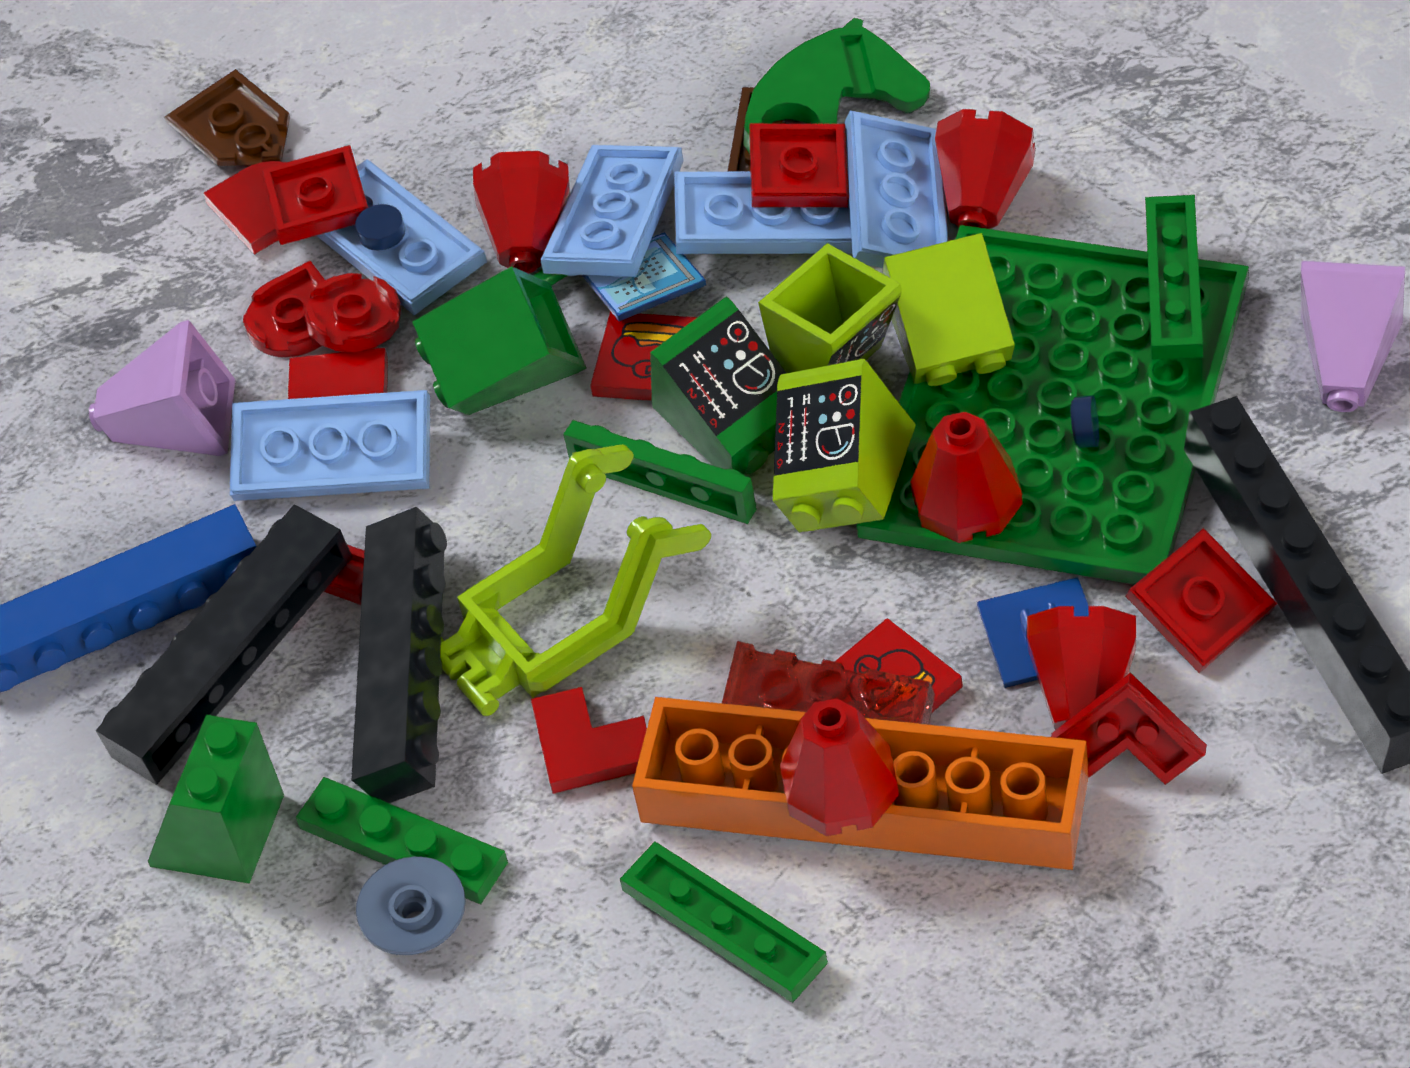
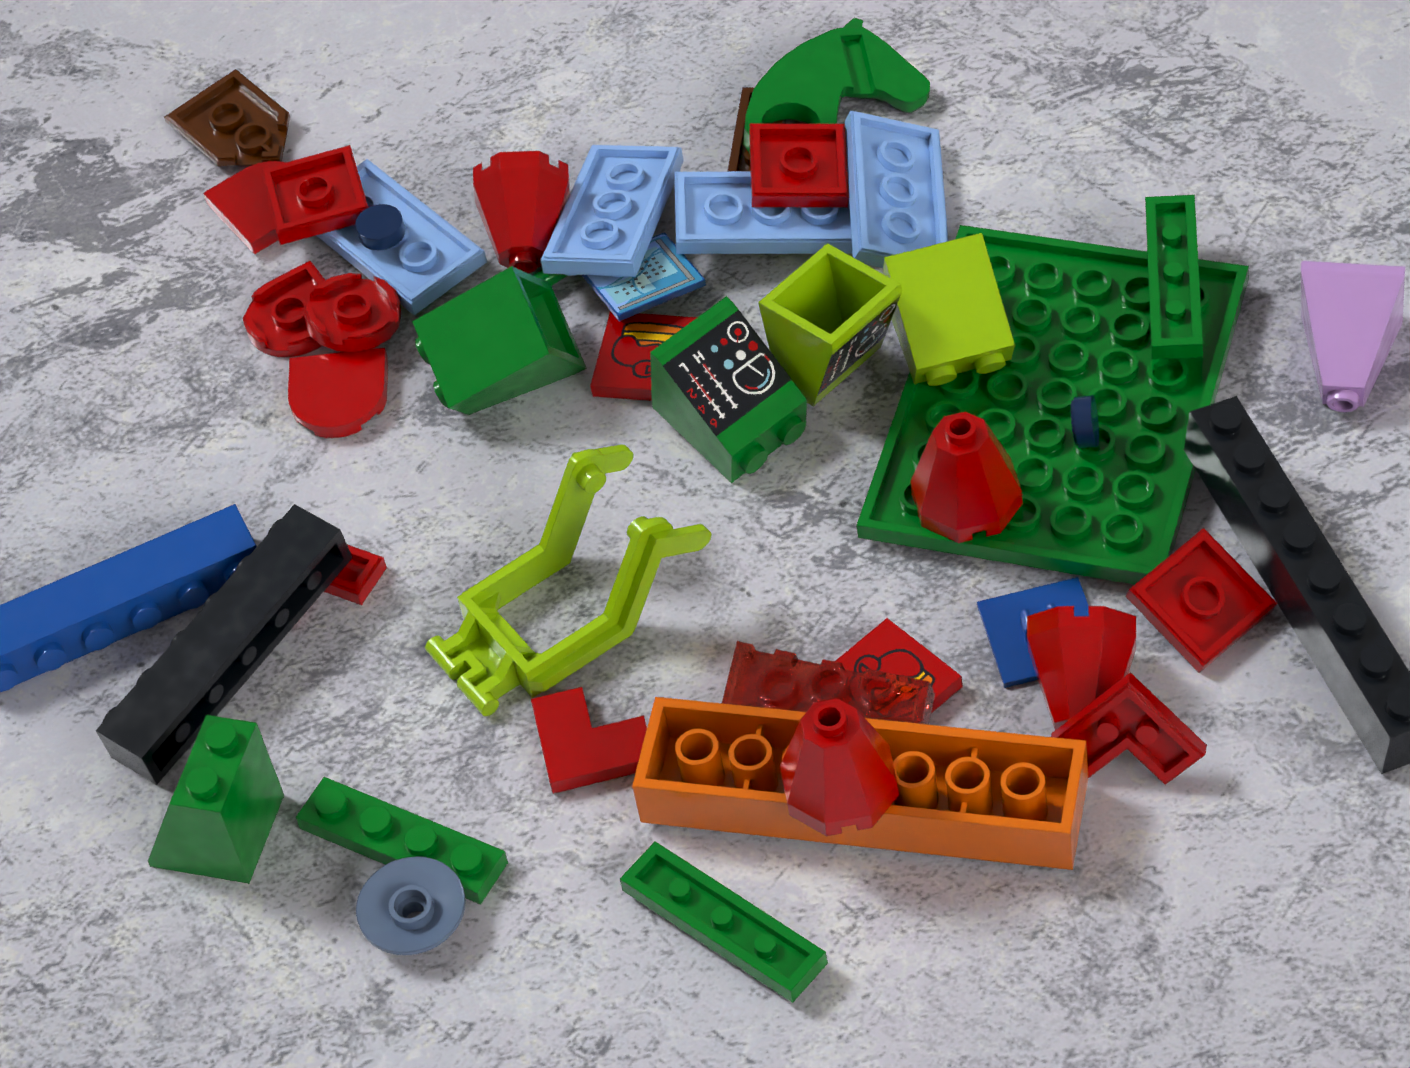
(169, 397): lavender slope -> none
(330, 445): light blue piece -> none
(399, 657): black brick -> none
(671, 474): green plate -> none
(837, 446): lime slope -> none
(982, 164): red cone -> none

